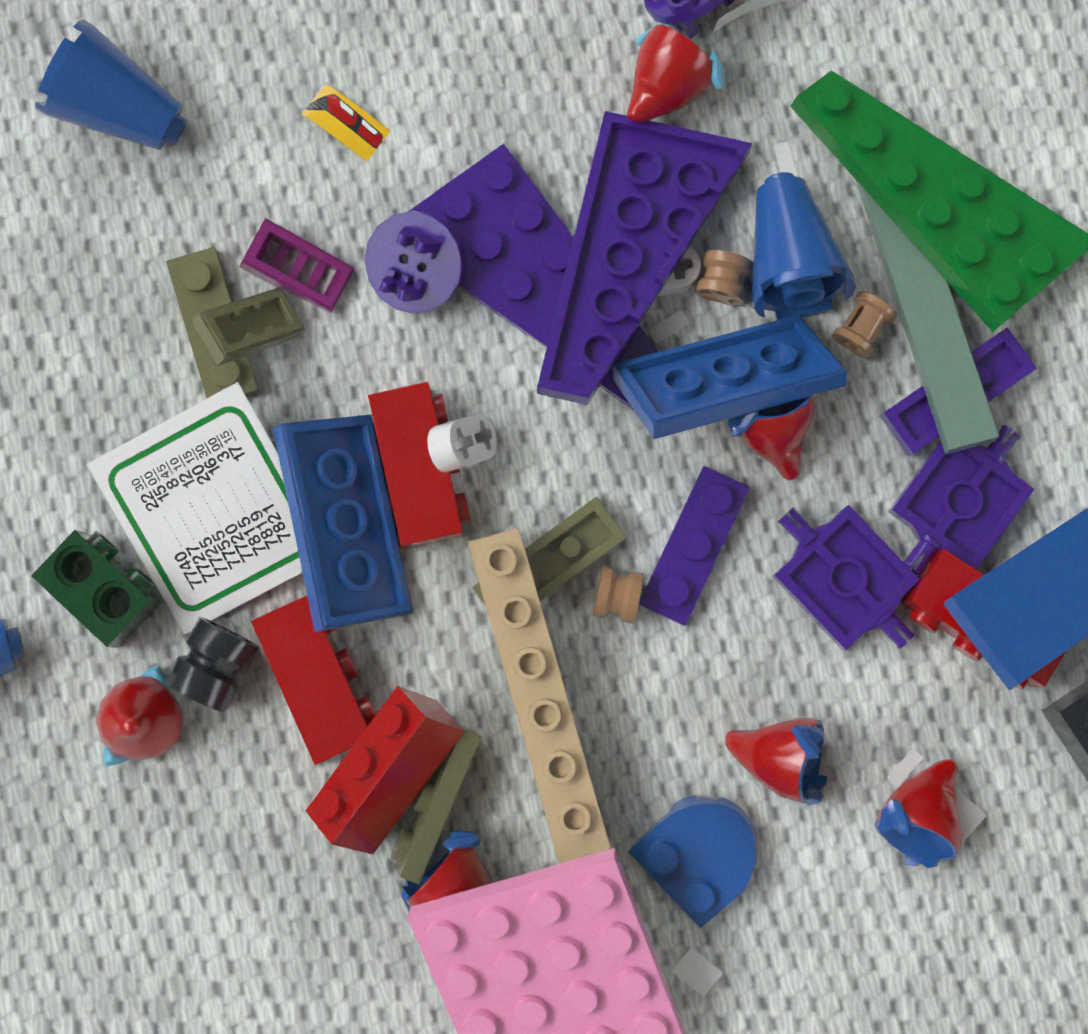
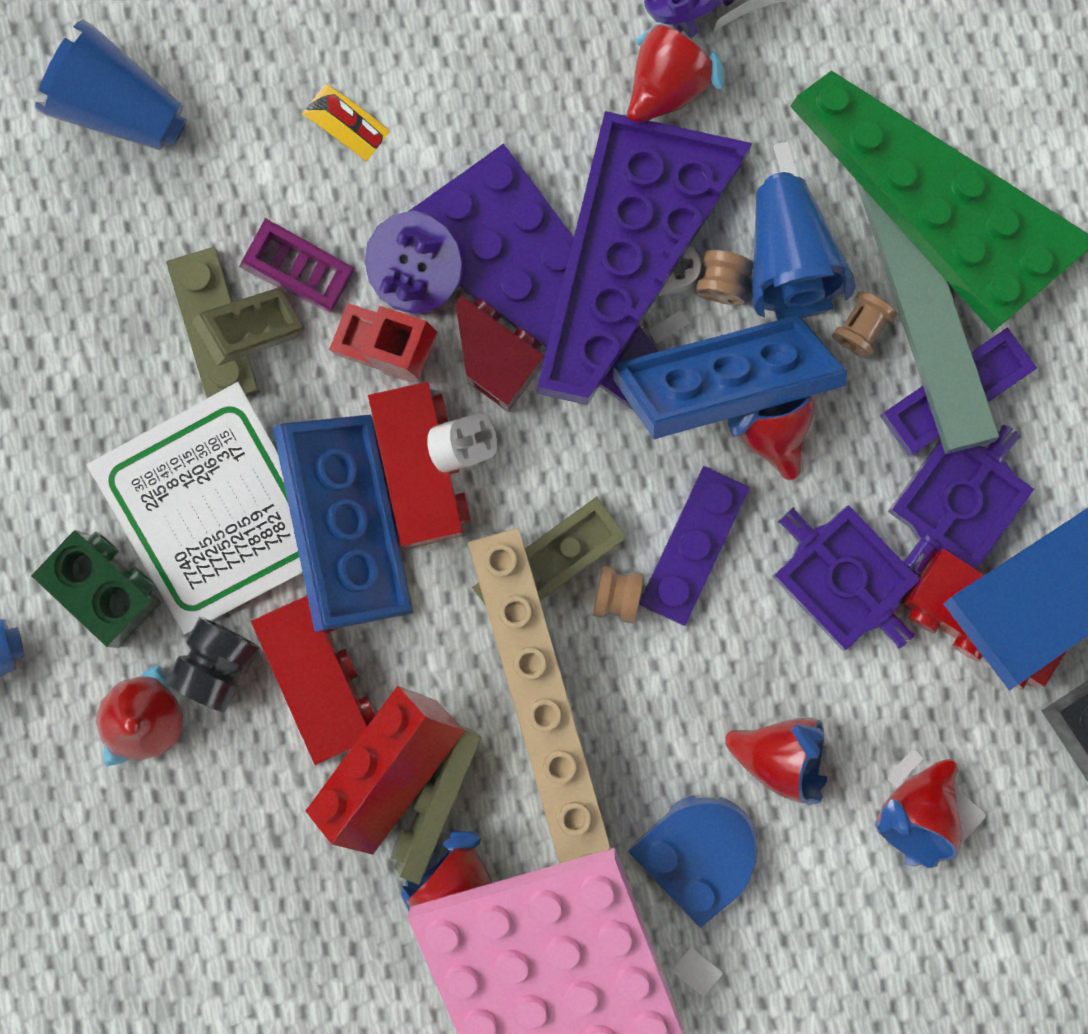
(384, 341): none -> red brick
(495, 358): none -> dark red slope

